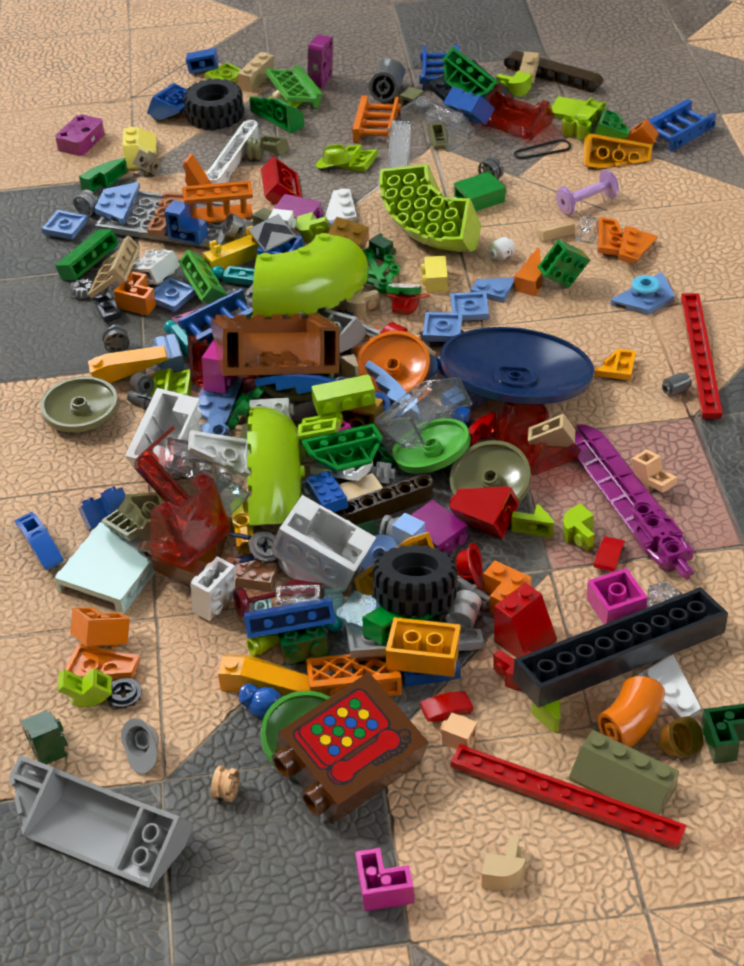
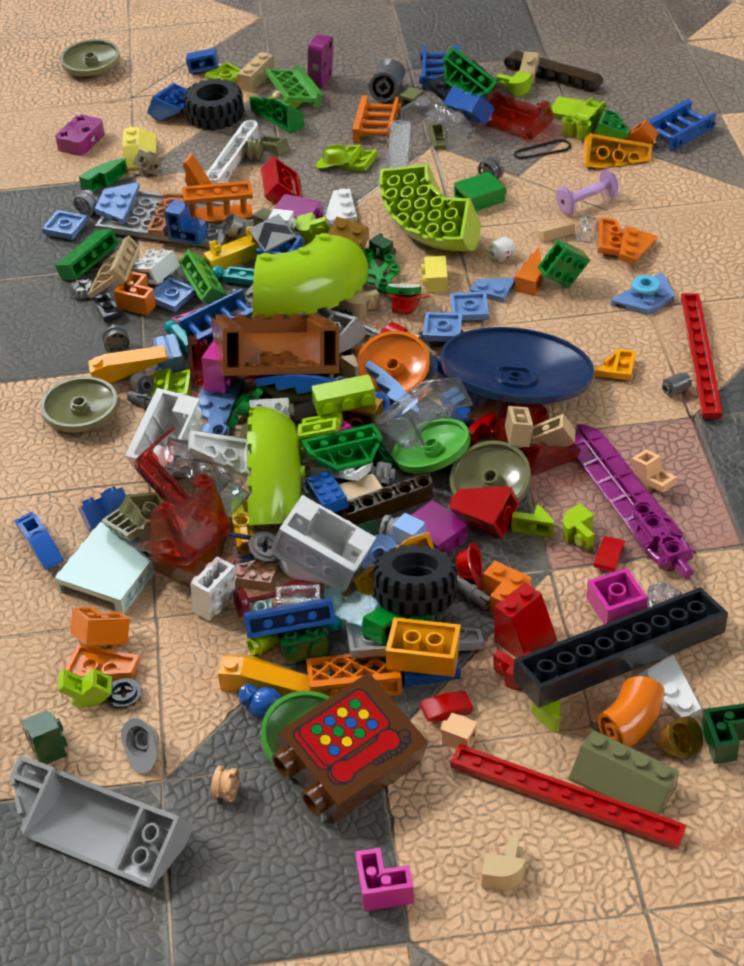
(90, 57): none -> olive dish
(464, 609): white wheel -> none
(518, 426): none -> tan brick

